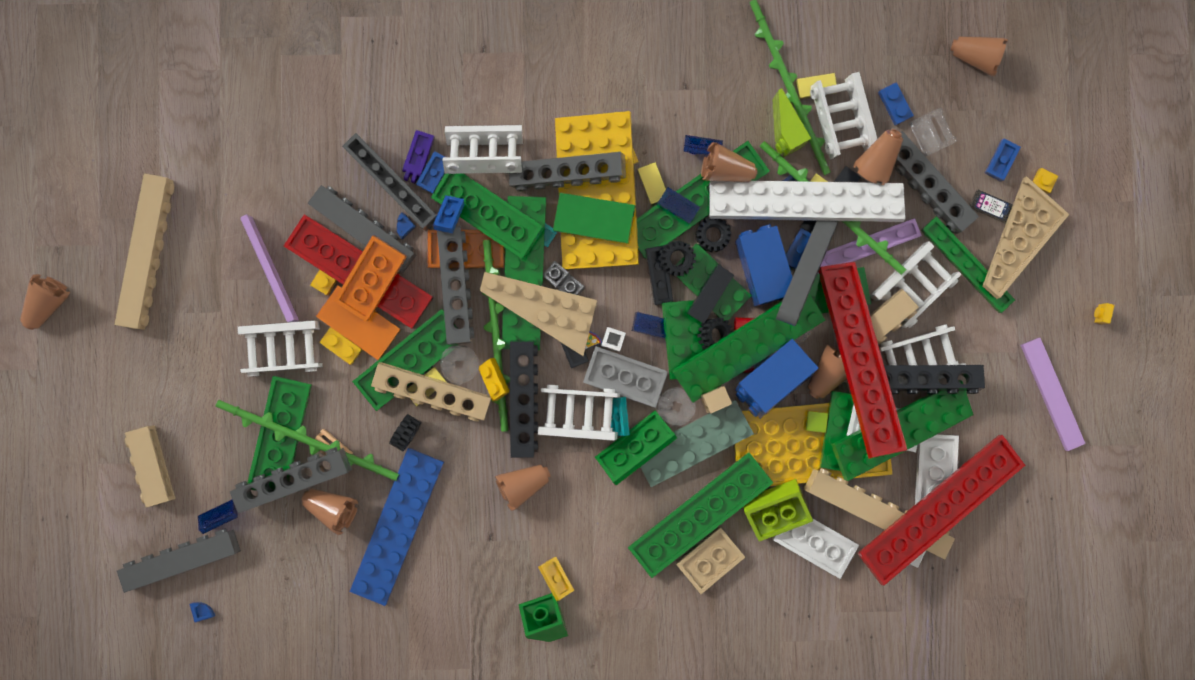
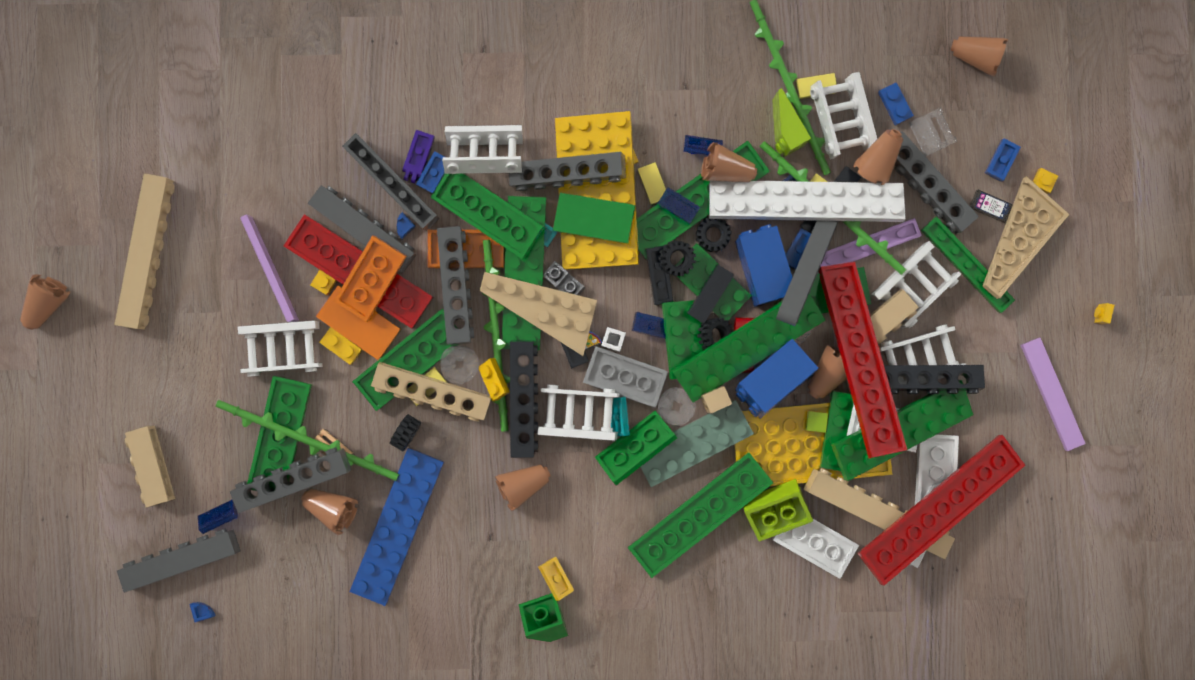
(448, 214): blue plate -> none
(710, 560): tan plate -> none

